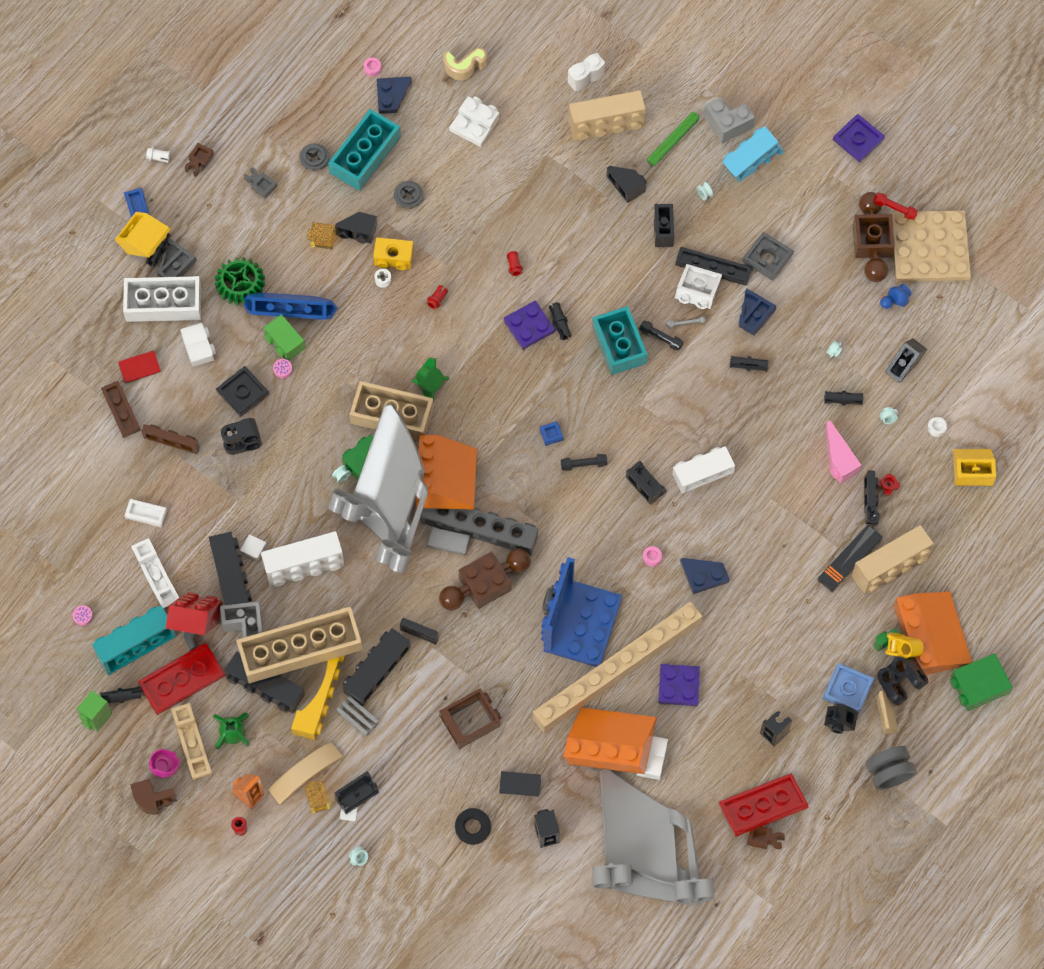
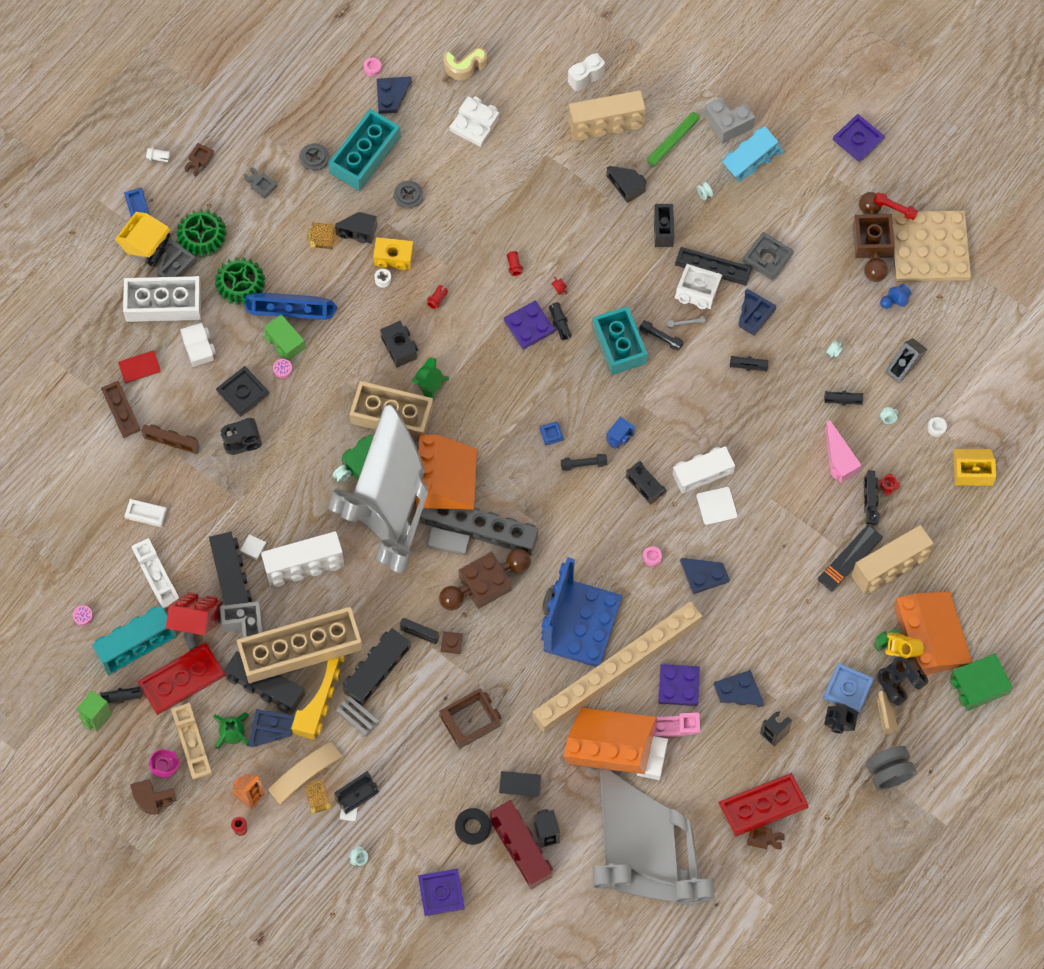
(188, 231): none -> green gear
(270, 727): none -> dark blue wing
(399, 353): none -> black brick
(441, 892): none -> dark purple plate
(451, 642): none -> reddish brown plate
(520, 844): none -> dark red wedge
(559, 285): none -> red plate
(620, 433): none -> blue brick
(677, 726): none -> bright pink slope
(716, 505): none -> white sticker
(739, 689): none -> dark blue wing

